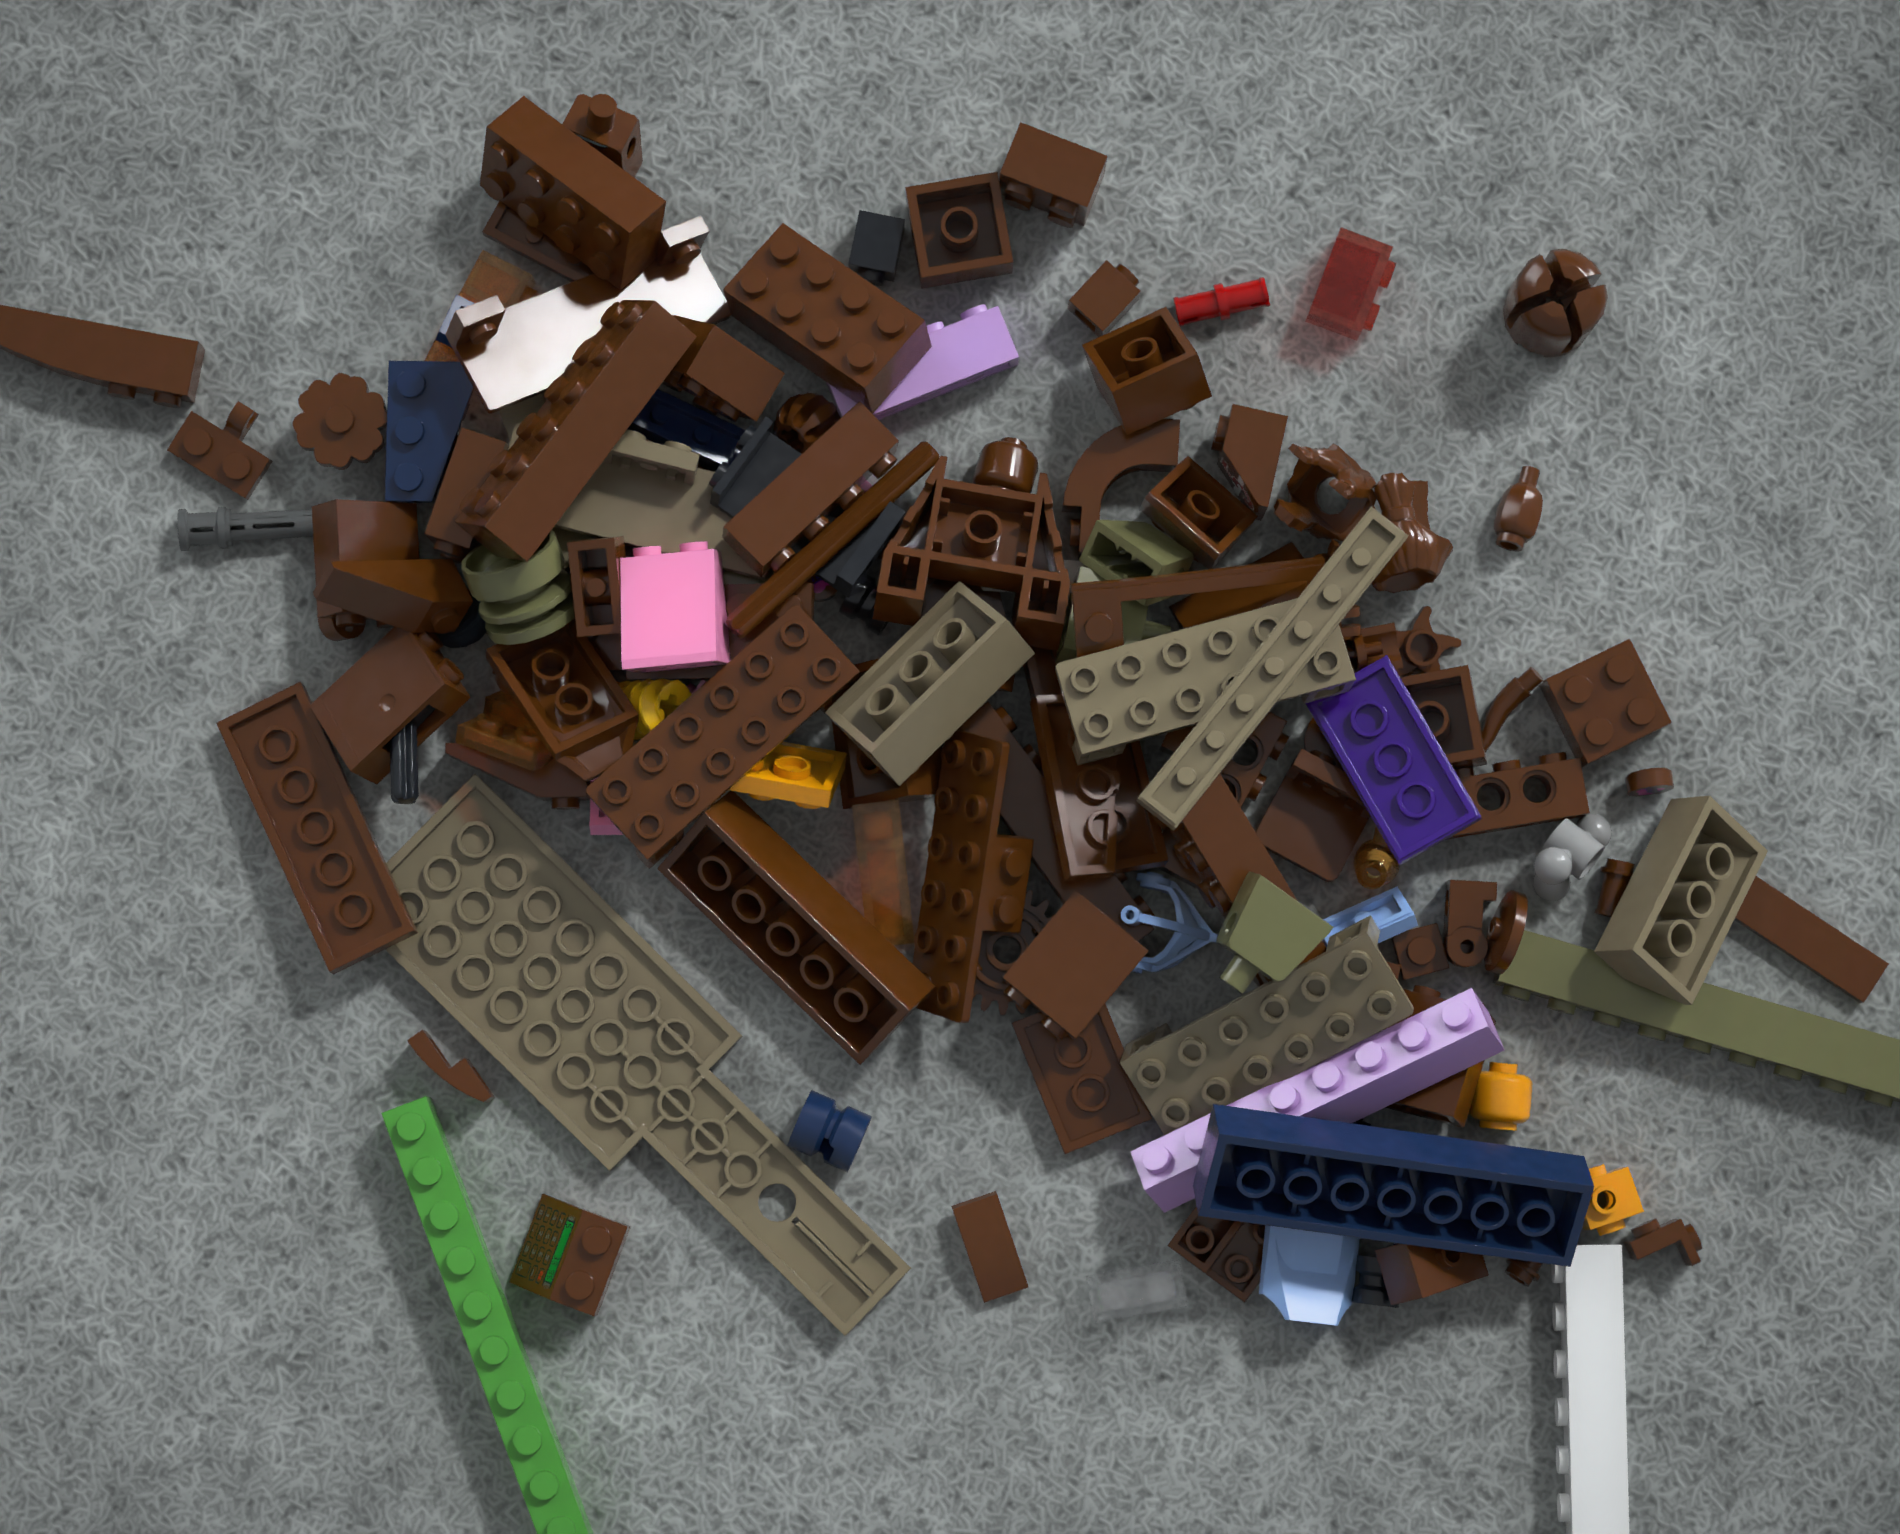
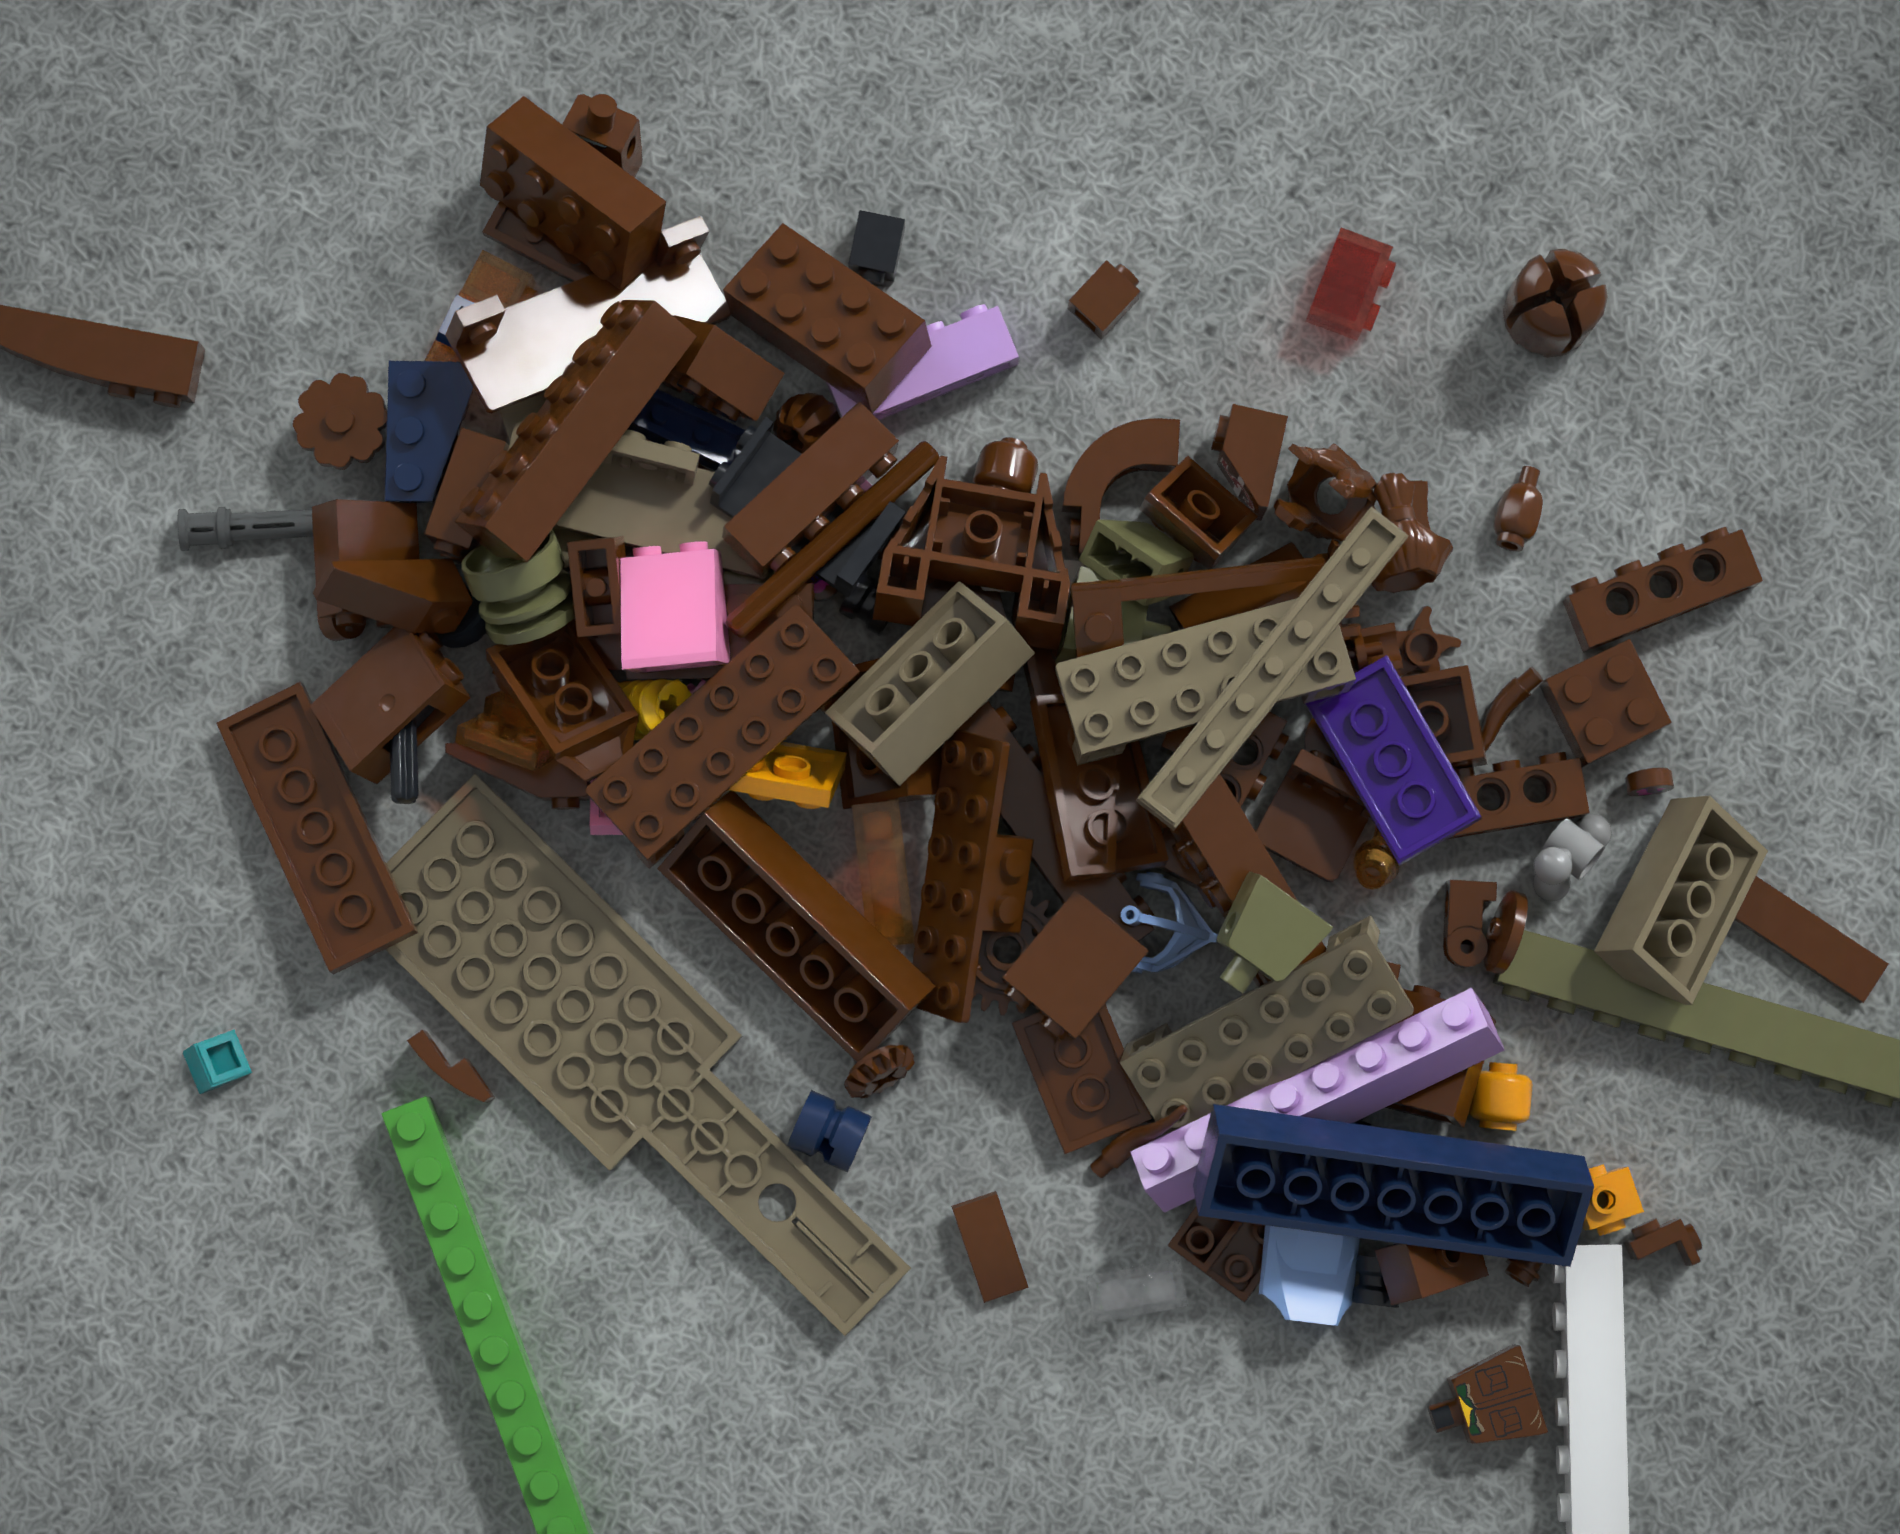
(216, 1061): none -> teal slope
(221, 451): reddish brown plate -> none
(569, 1255): reddish brown slope -> none
(879, 1070): none -> reddish brown gear
(959, 230): reddish brown brick -> none
(1051, 176): reddish brown brick -> none
(1120, 1148): none -> reddish brown animal
(1147, 370): reddish brown brick -> none
(1221, 301): red pin -> none
(1387, 909): light blue plate -> none
(1420, 951): reddish brown plate -> none
(1491, 1400): none -> reddish brown torso
(1615, 880): reddish brown pin -> none
(1733, 569): none -> reddish brown brick

